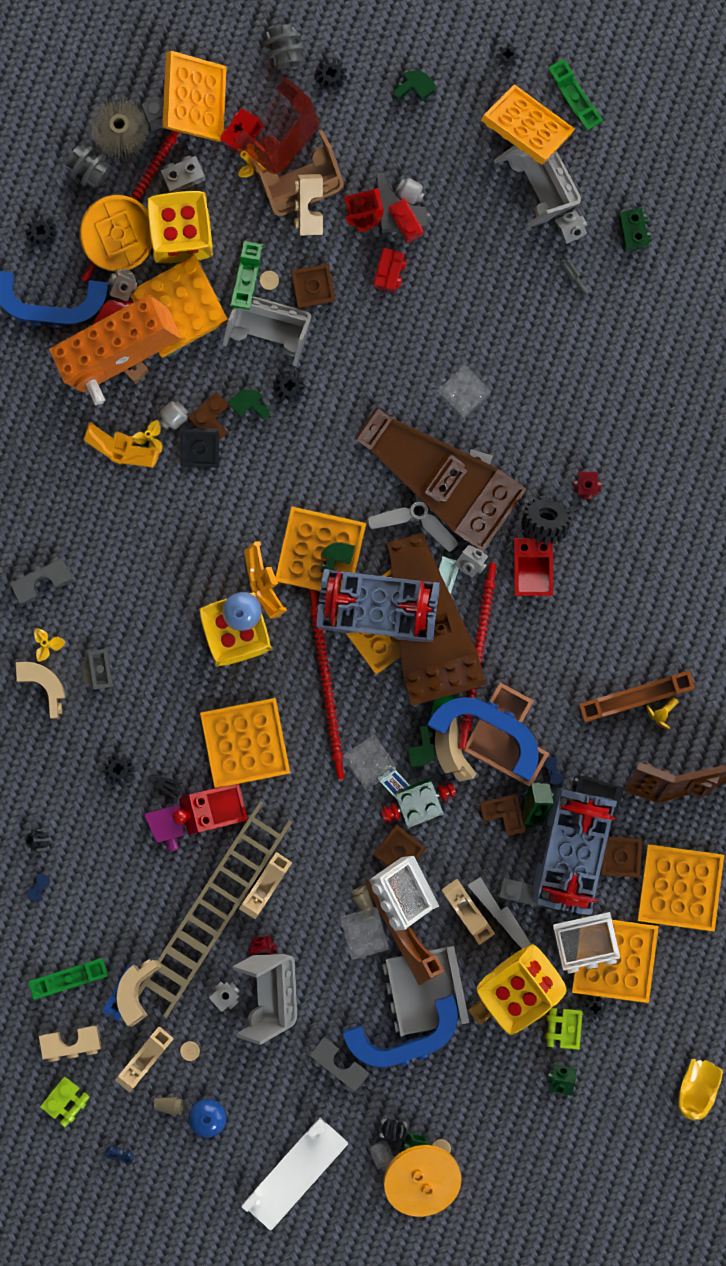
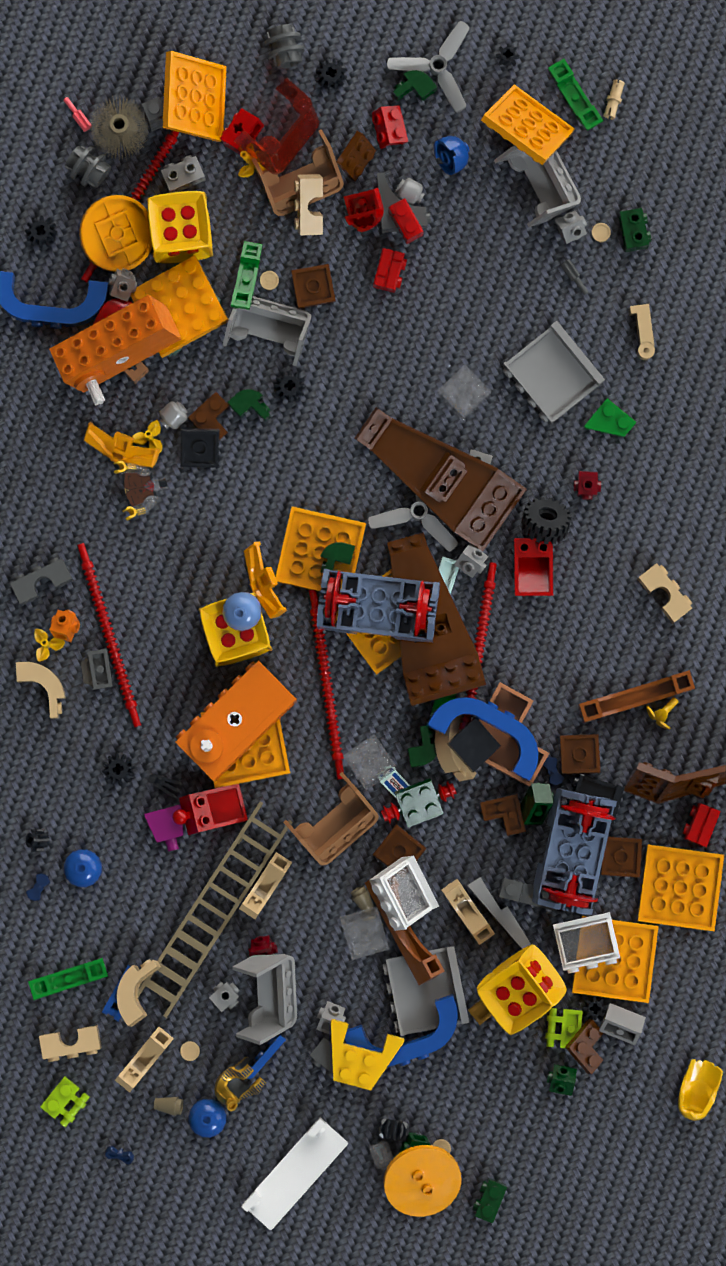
(64, 625): none -> orange brick
(78, 116): none -> coral axle
(82, 868): none -> blue cylinder
(130, 704): none -> red hose
(139, 488): none -> torso
(231, 1090): none -> pearl gold piece
(258, 703): none -> orange piece
(262, 1057): none -> blue plate
(331, 1011): none -> light grey brick
(338, 827): none -> medium nougat windscreen
(356, 156): none -> reddish brown plate
(356, 1064): none -> yellow wing
(389, 126): none -> red bracket
(445, 78): none -> light grey piece
(453, 154): none -> blue cylinder
(473, 744): none -> black tile
(490, 1200): none -> dark green brick
(553, 373): none -> light grey panel
(580, 754): none -> reddish brown plate
(581, 1046): none -> reddish brown plate
(601, 232): none -> tan piece
(610, 420): none -> green wing
(614, 99): none -> tan pin
(622, 1024): none -> light grey brick
(644, 330): none -> tan leg
(657, 578): none -> tan arch
(701, 824): none -> red brick

